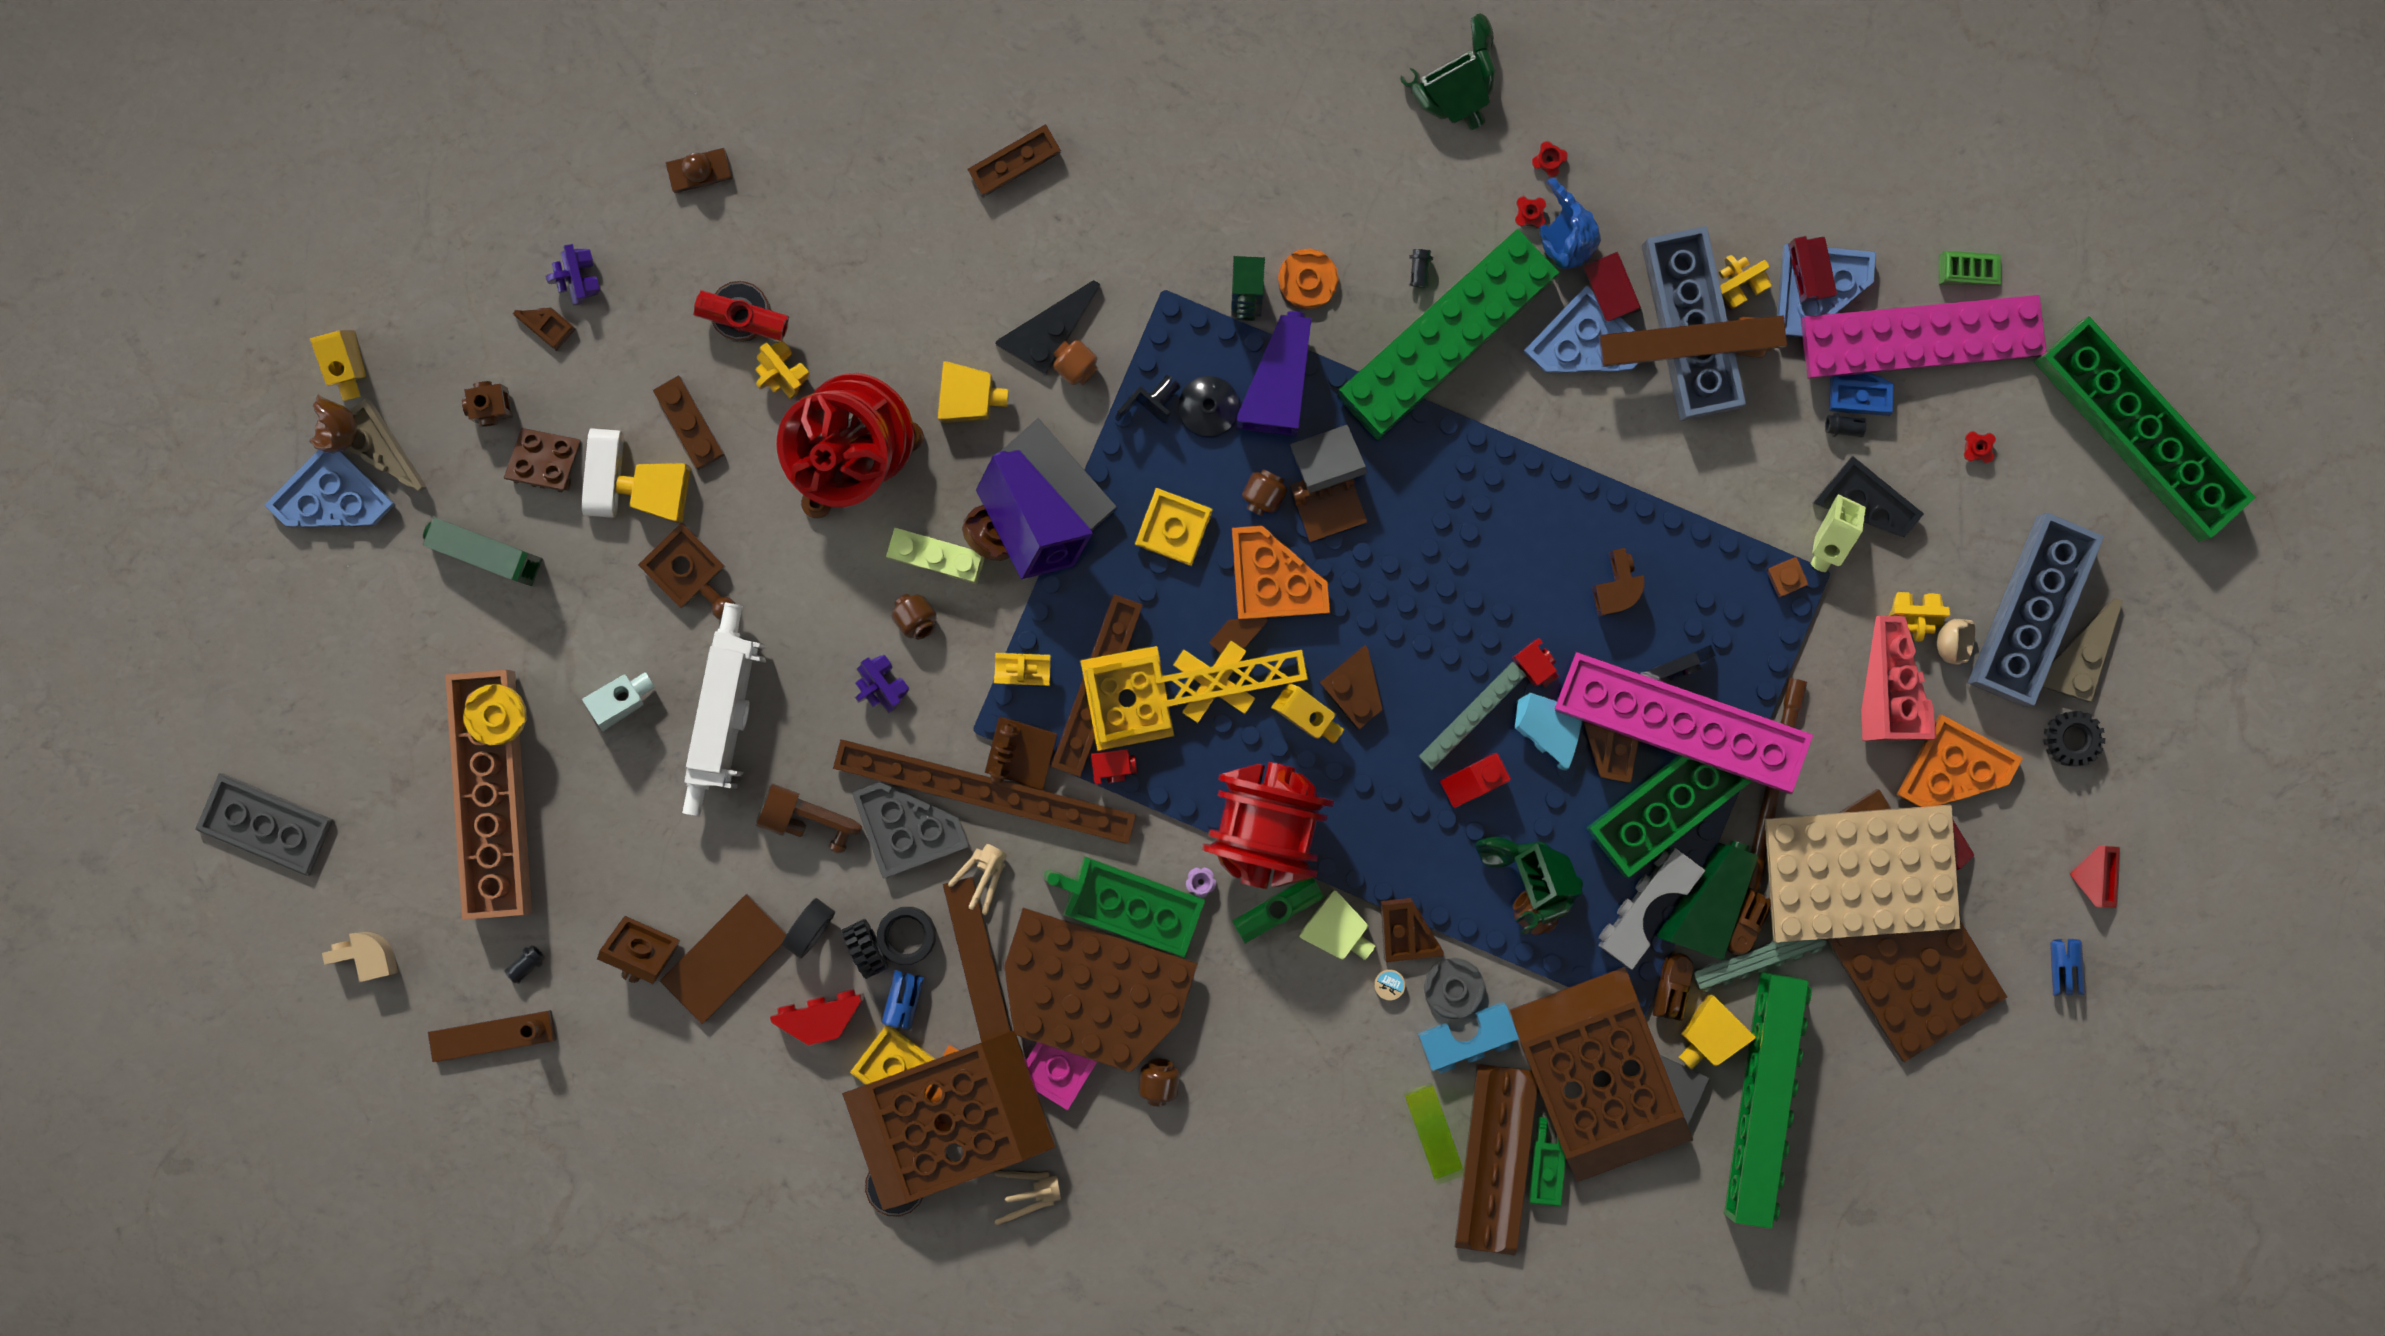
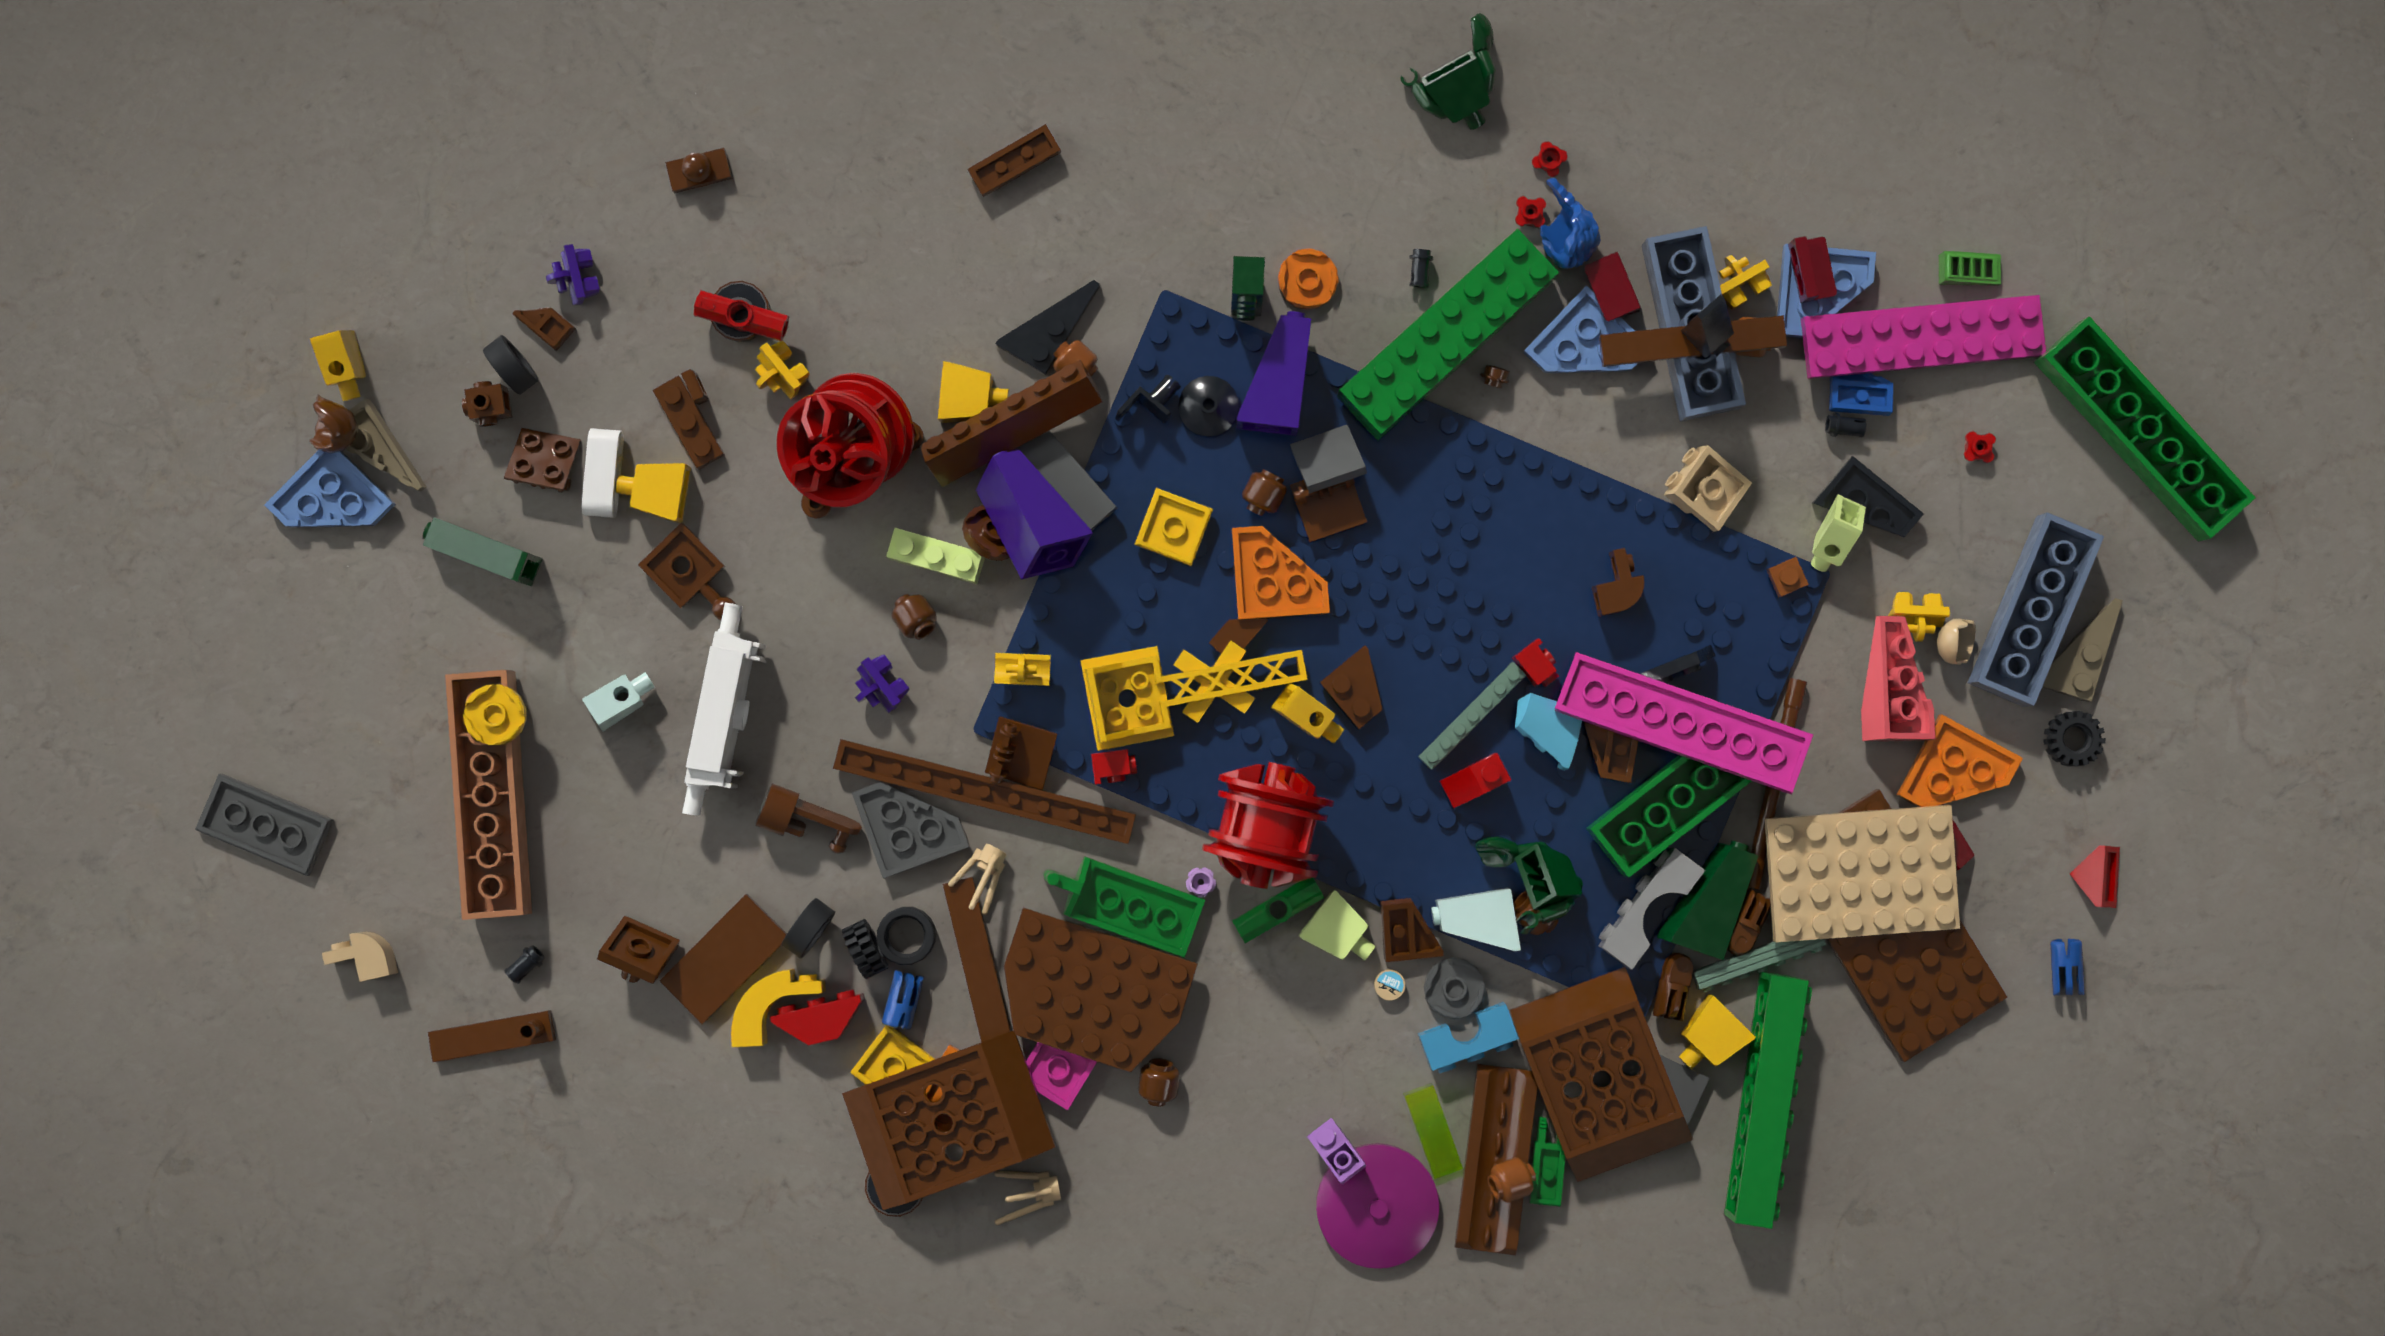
(510, 365): none -> black tyre
(695, 386): none -> reddish brown tile
(751, 1013): none -> yellow arch
(1011, 423): none -> reddish brown brick
(1079, 731): reddish brown plate -> none
(1337, 1151): none -> medium lavender slope
(1381, 1211): none -> magenta dish
(1480, 917): none -> light aqua slope
(1495, 376): none -> reddish brown plate
(1511, 1180): none -> dark orange head
(1707, 487): none -> tan plate
(1710, 328): none -> black slope

